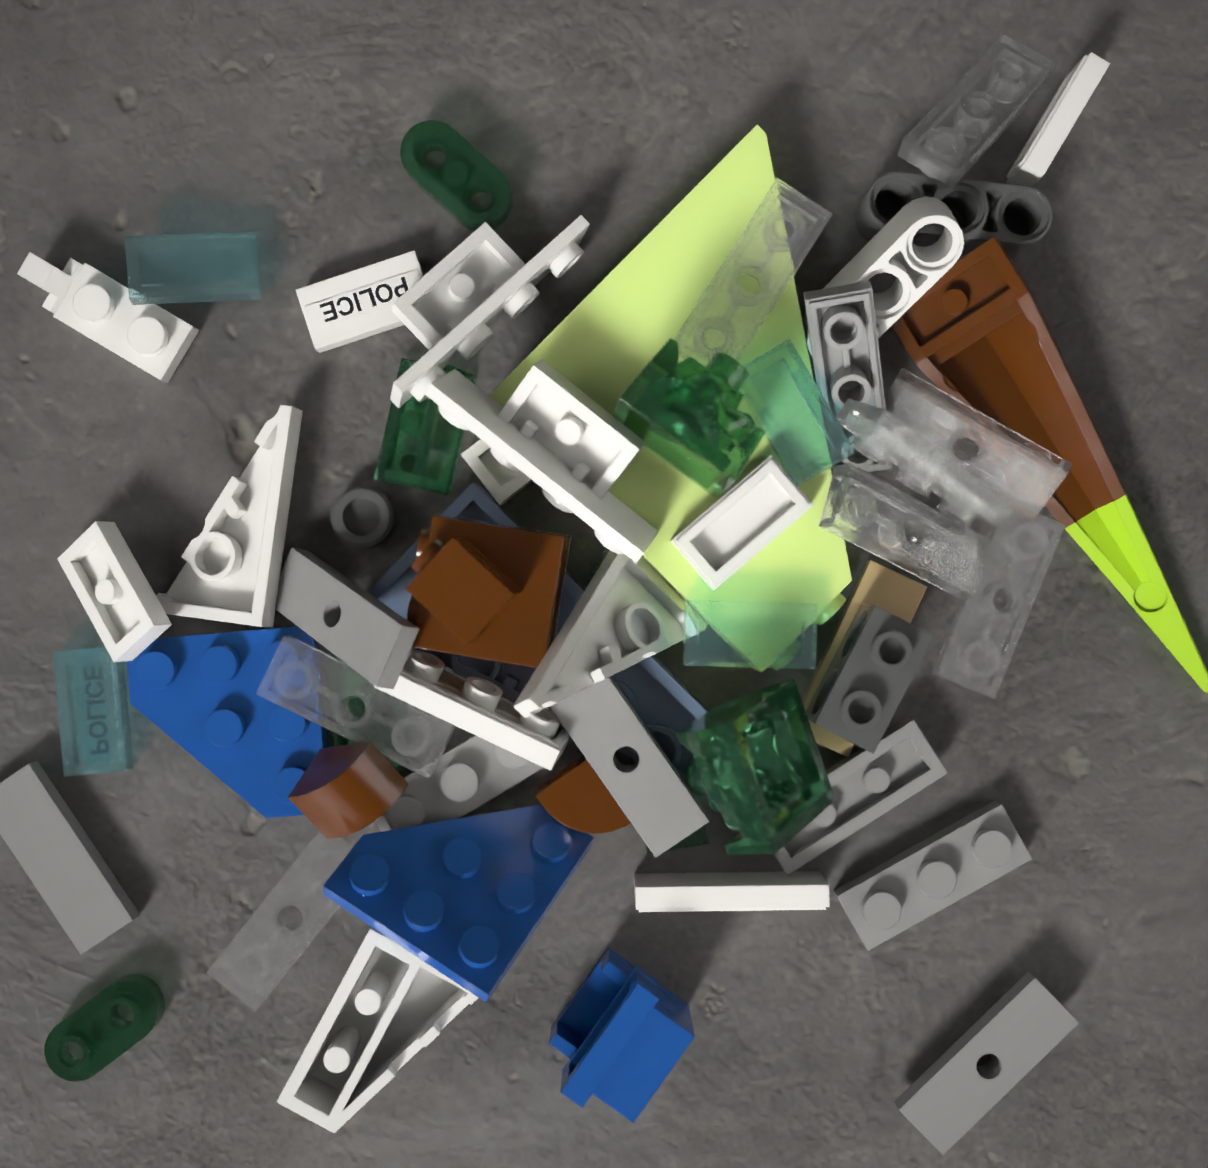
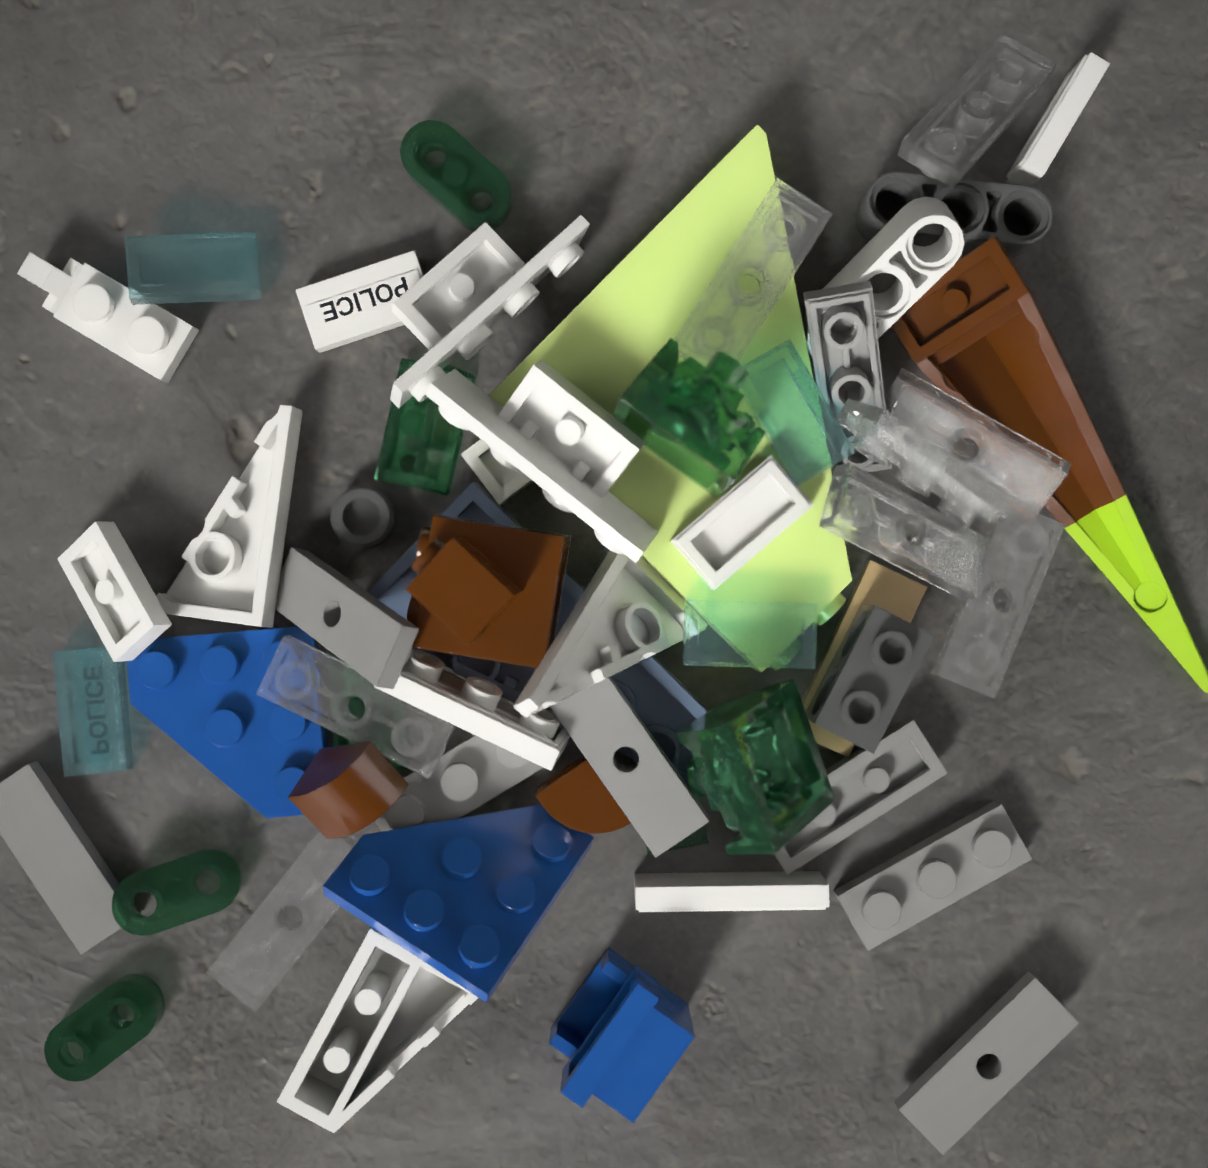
(176, 892): none -> clear green plate

